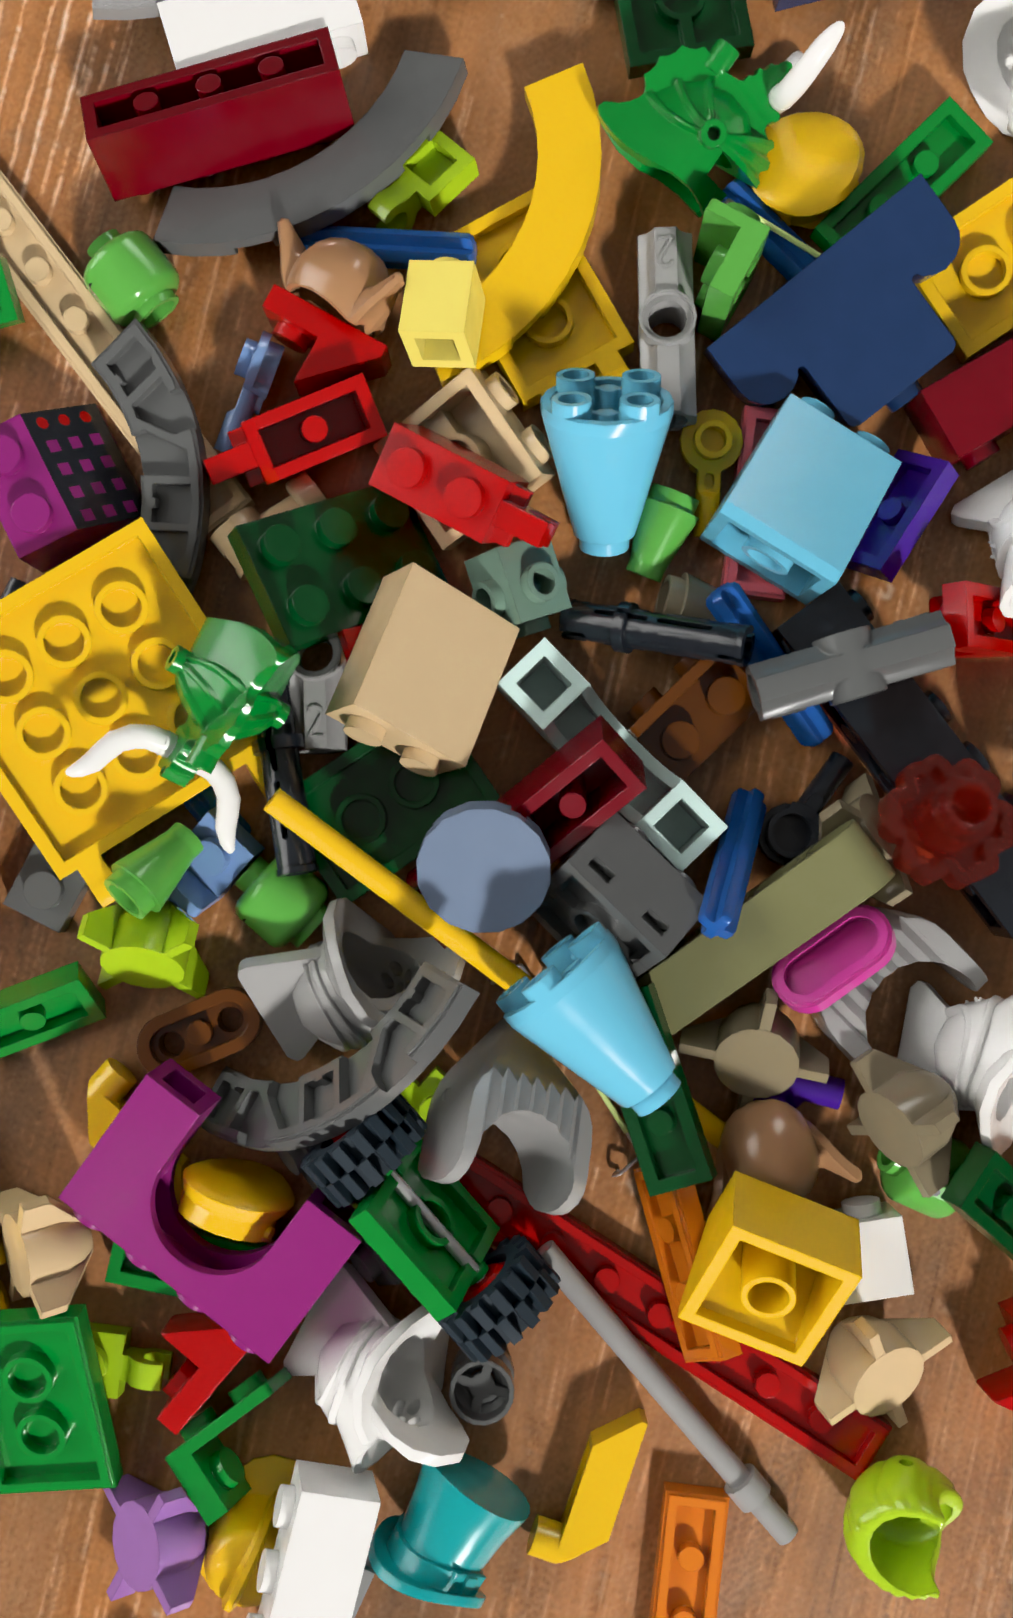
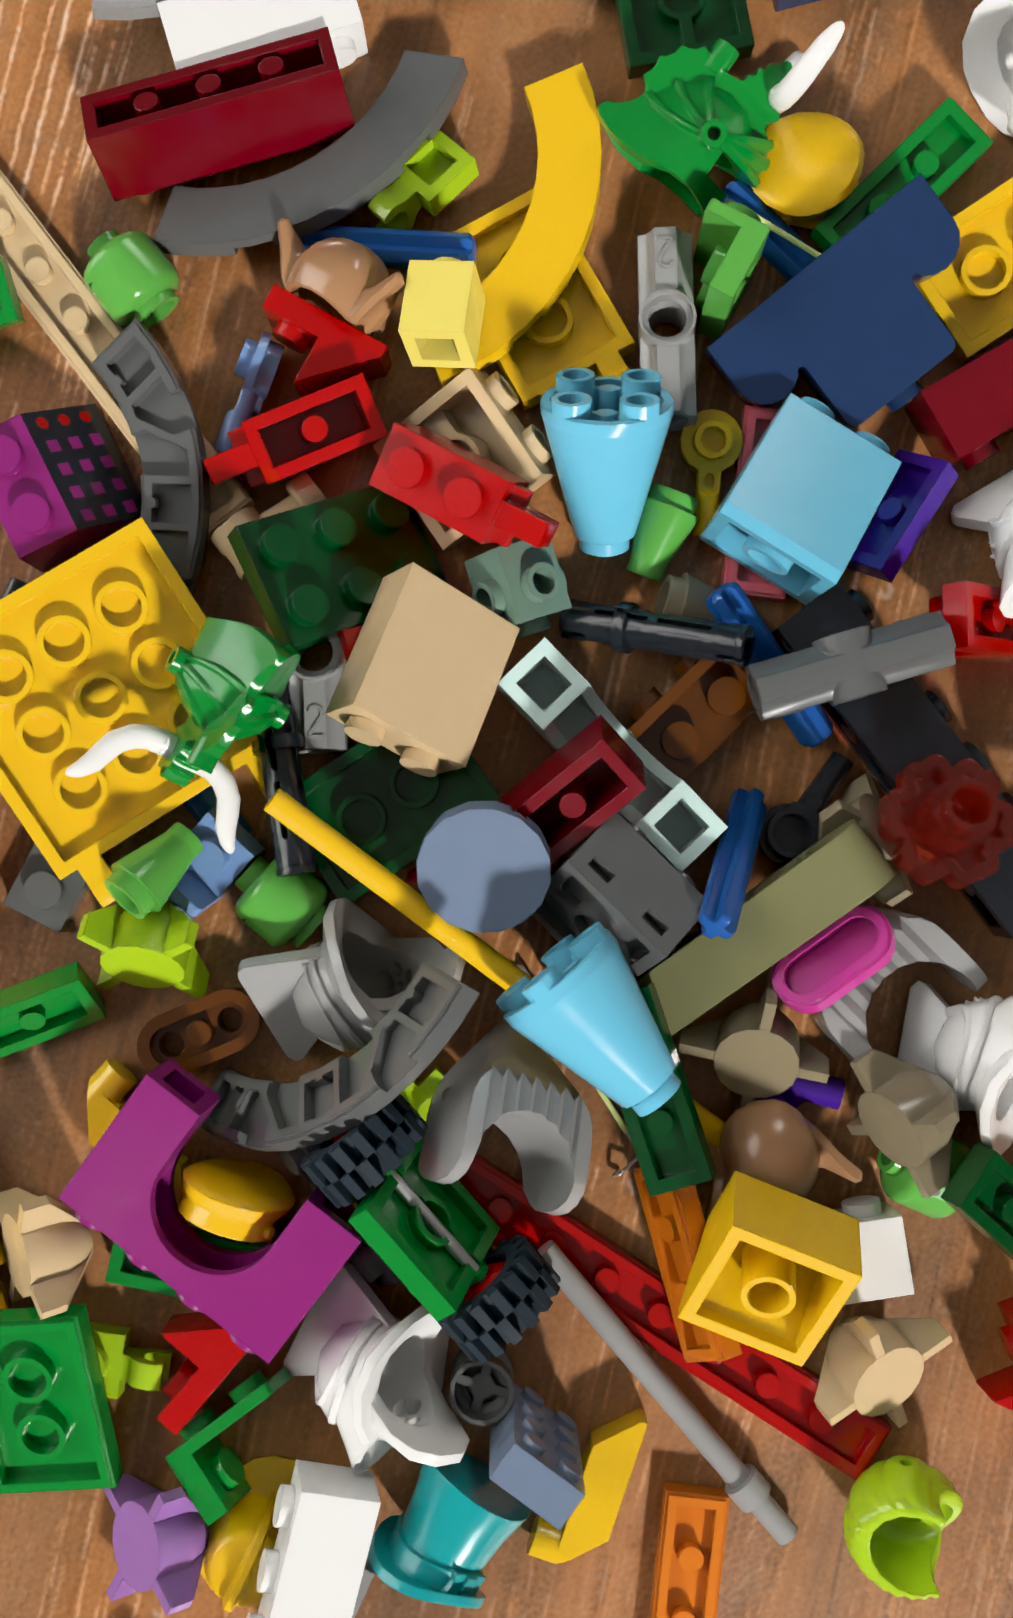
(537, 1457): none -> sand blue piece

